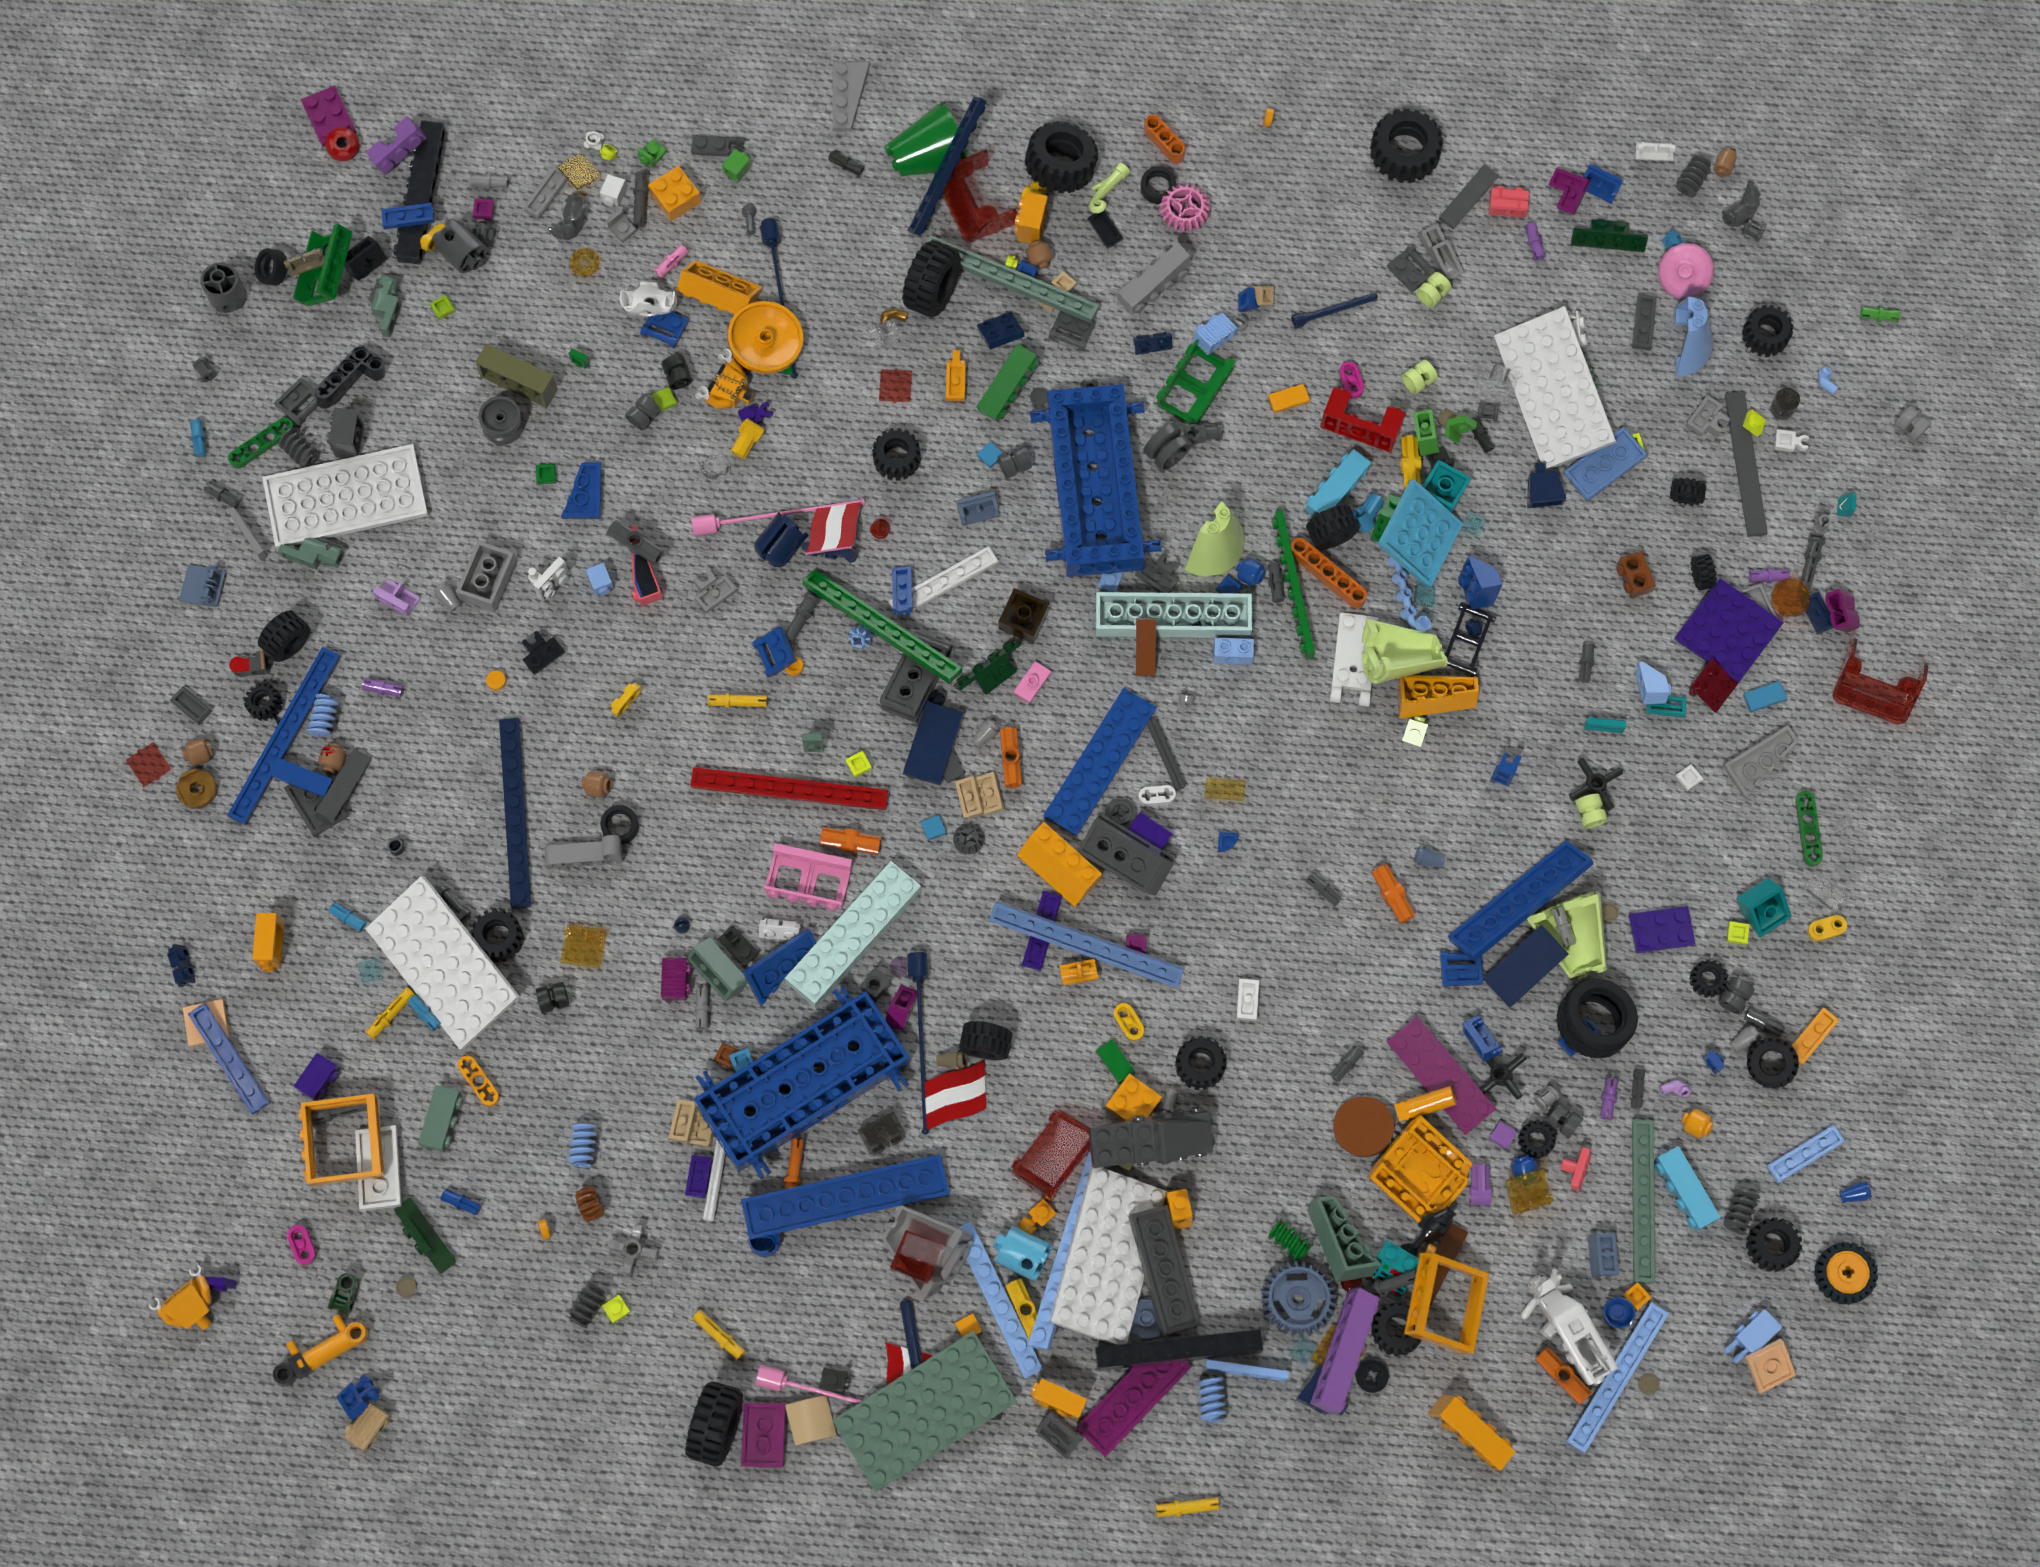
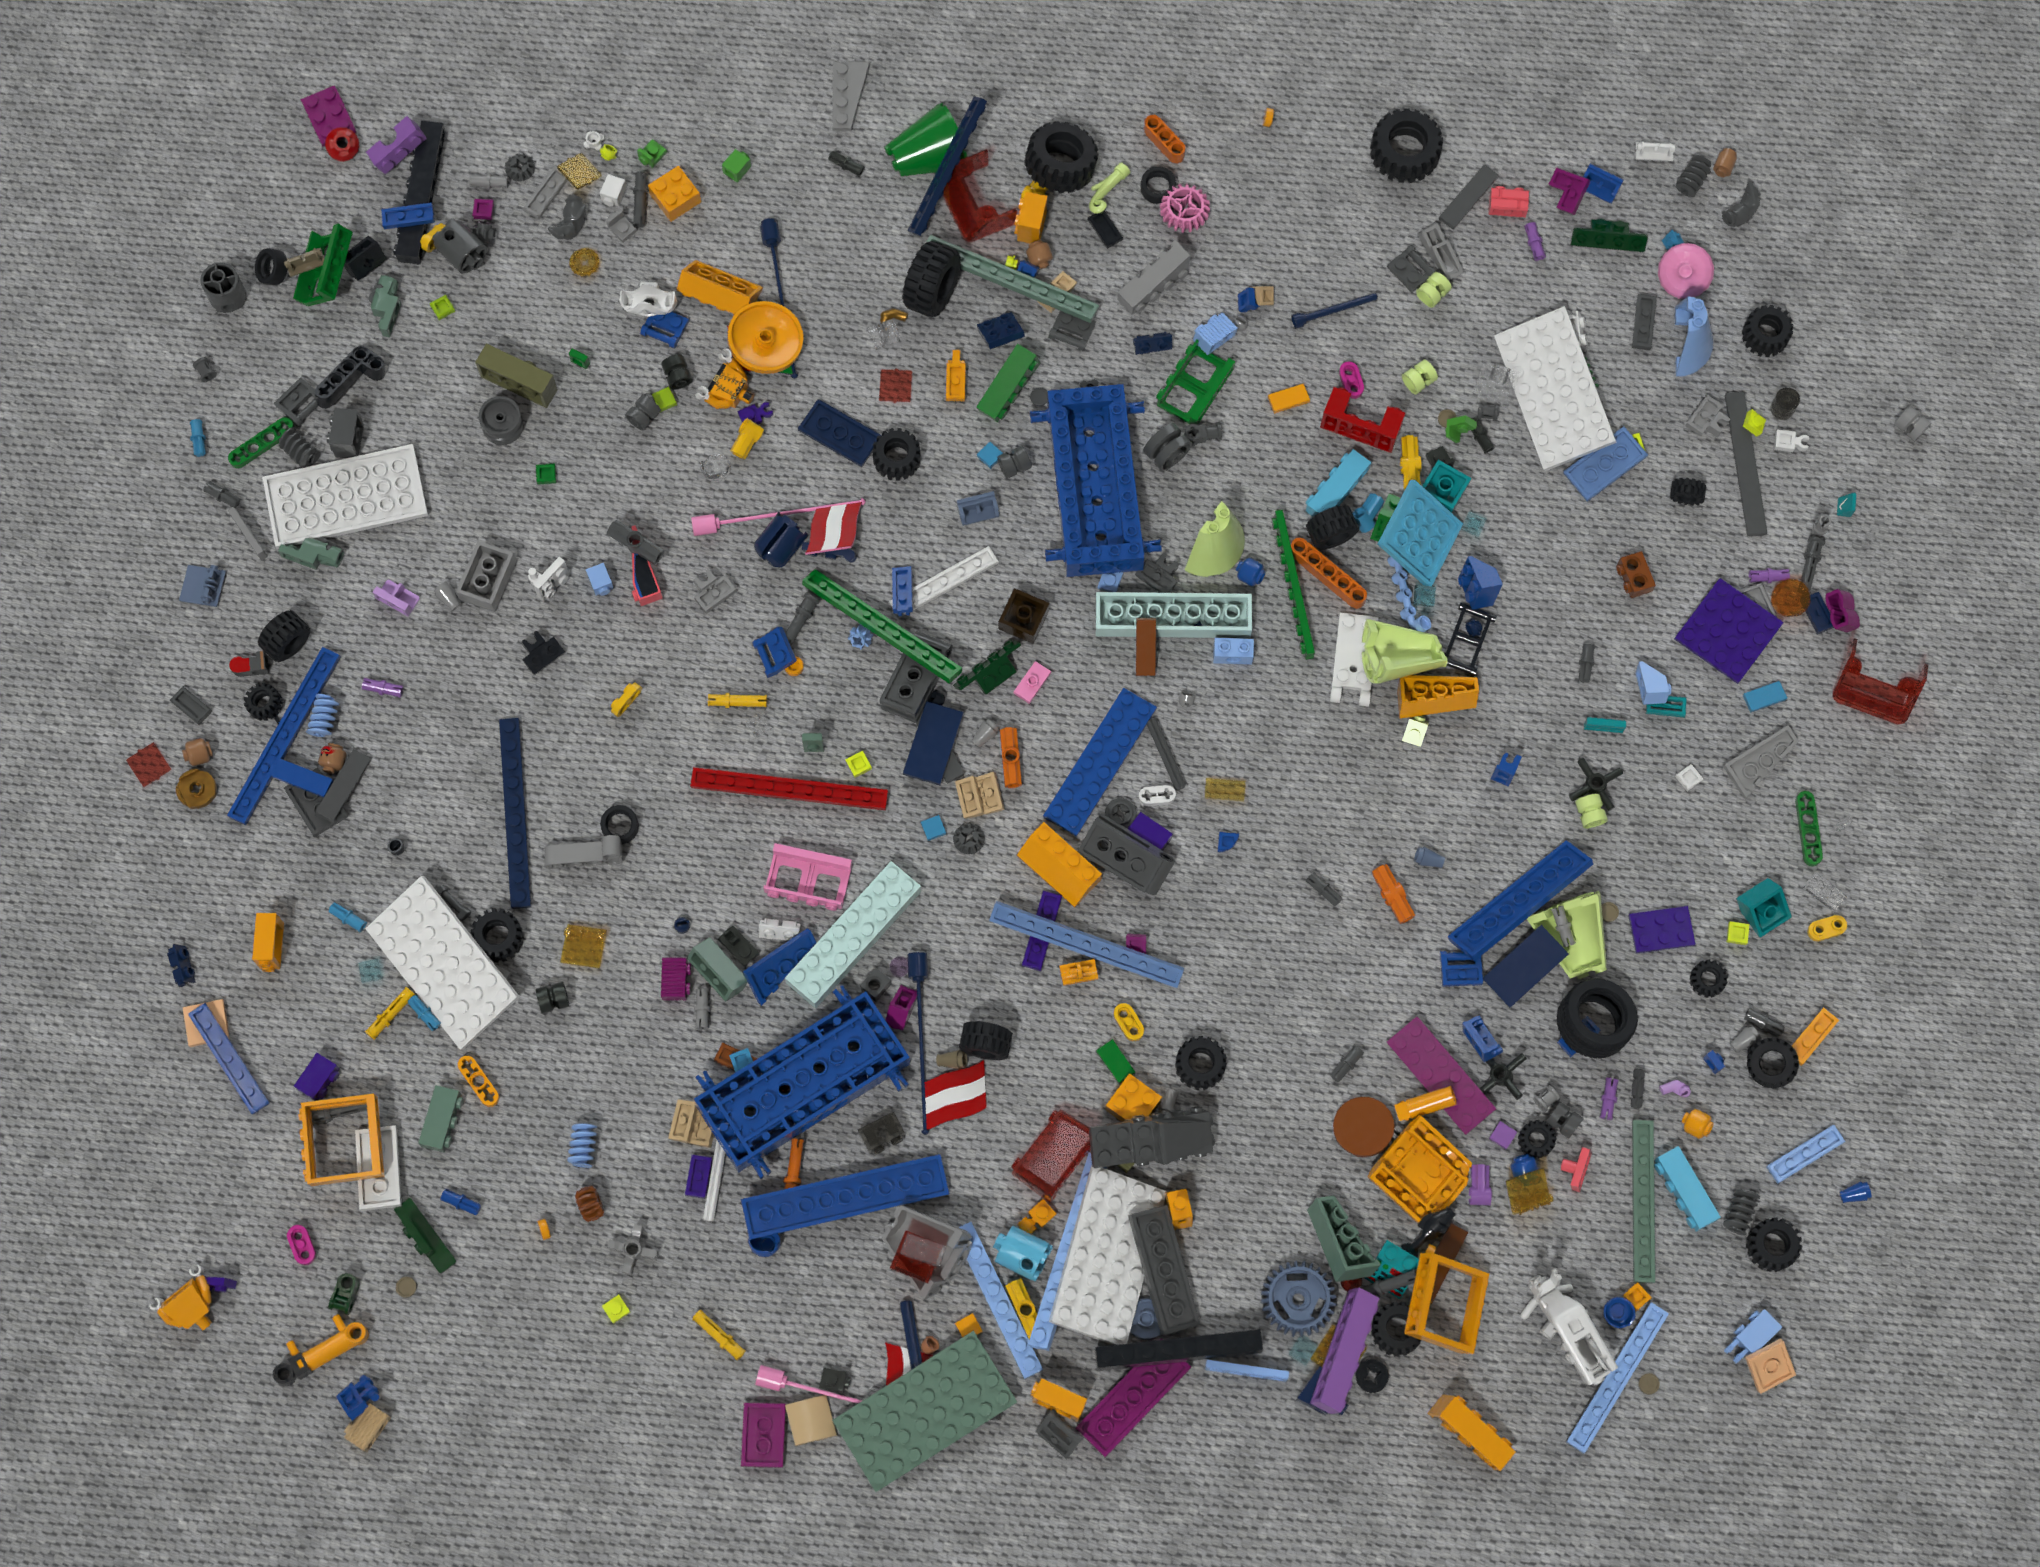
(496, 680): light orange tile -> none
(527, 170): none -> dark grey gear
(586, 493): blue wing -> none
(586, 1304): dark grey piece -> none
(597, 784): medium nougat head -> none
(671, 261): bright pink pin -> none
(714, 1423): black tyre -> none
(715, 145): dark grey hinge -> none
(749, 212): dark grey bar -> none
(839, 432): none -> dark blue tile
(850, 840): orange piece -> none
(880, 528): clear red tile -> none
(929, 1345): none -> nougat hinge
(1186, 1507): yellow pin -> none
(1211, 1400): light blue piece -> none
(1229, 586): blue tile -> none
(1247, 999): white plate -> none
(1276, 582): dark grey pin -> none
(1289, 1240): green piece -> none
(1426, 432): bright green brick -> none
(1544, 488): dark blue torso -> none
(1573, 1386): orange piece -> none
(1603, 1255): sand blue hinge -> none
(1703, 572): black tyre -> none
(1713, 685): dark red hinge -> none
(1736, 995): dark grey wheel -> none
(1753, 230): dark grey bush -> none
(1824, 380): light blue arm -> none
(1839, 1286): wheel -> none
(1879, 314): bright green pin -> none

